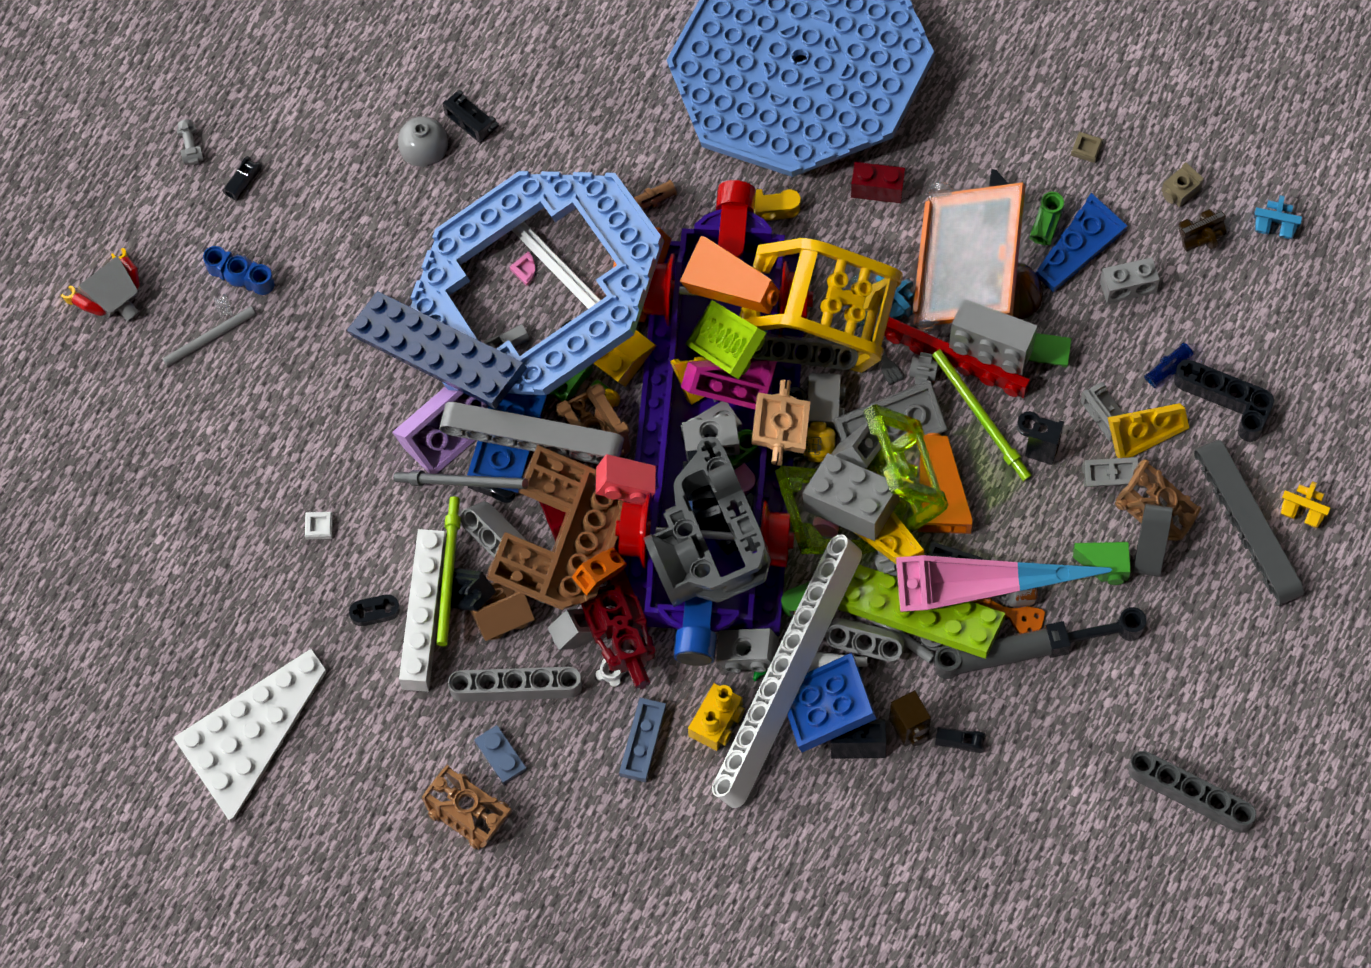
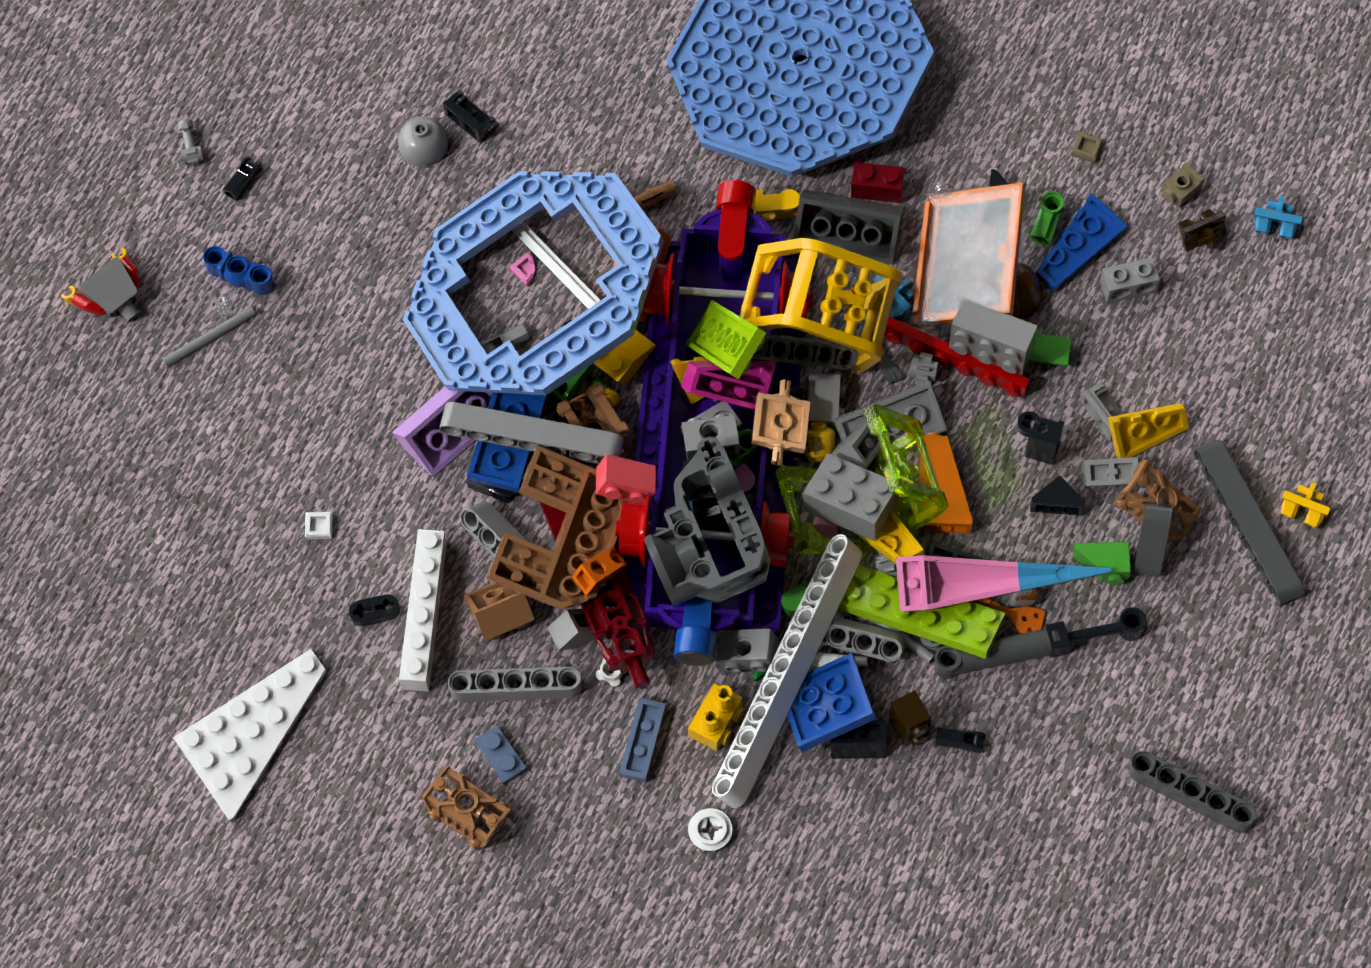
(420, 478): dark grey bar -> none
(437, 349): plate -> none
(452, 524): lime bar -> none
(470, 589): black hinge -> none
(718, 820): none -> white gear
(725, 278): orange slope -> none
(850, 224): none -> dark grey slope
(1011, 455): lime bar -> none
(1058, 498): none -> black slope
(1156, 375): clear blue pin -> none
(1221, 395): black beam -> none

